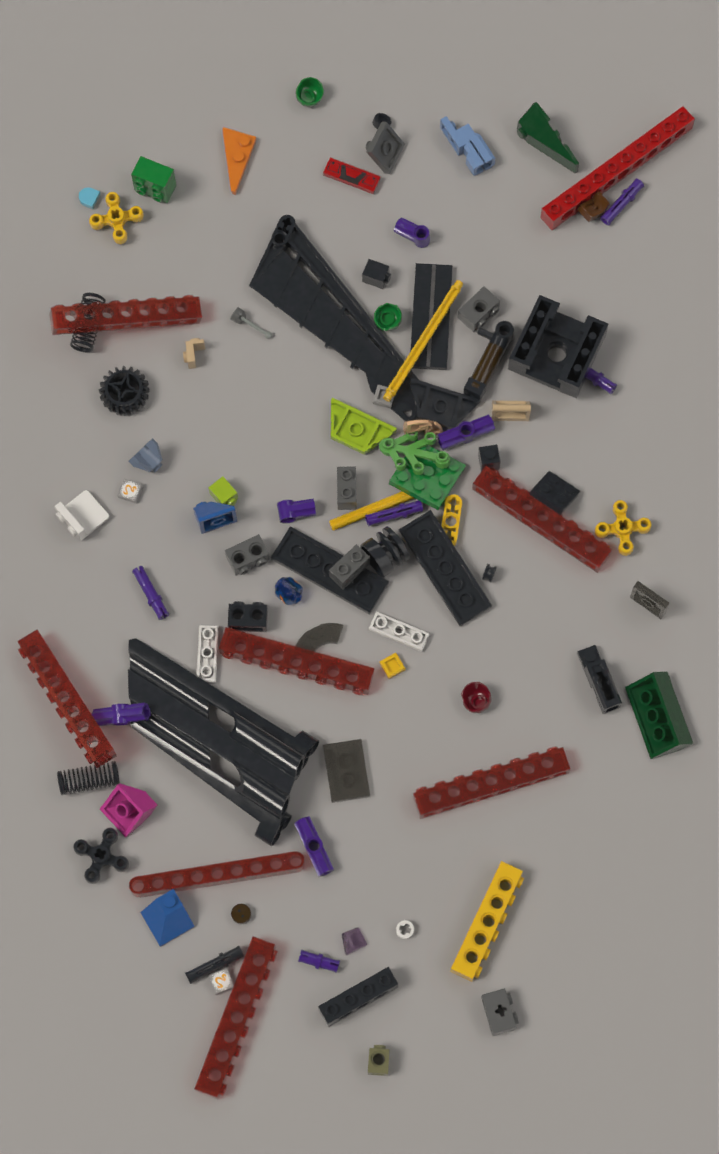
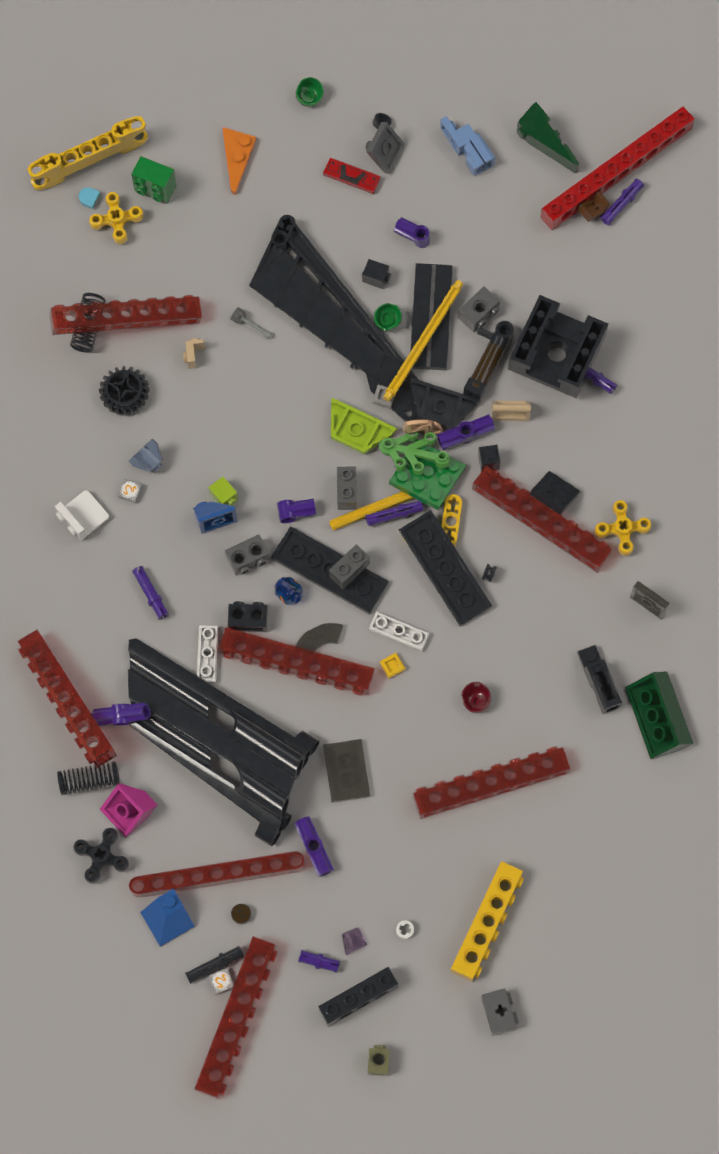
(119, 140): none -> yellow piece
(387, 549): black wheel -> none

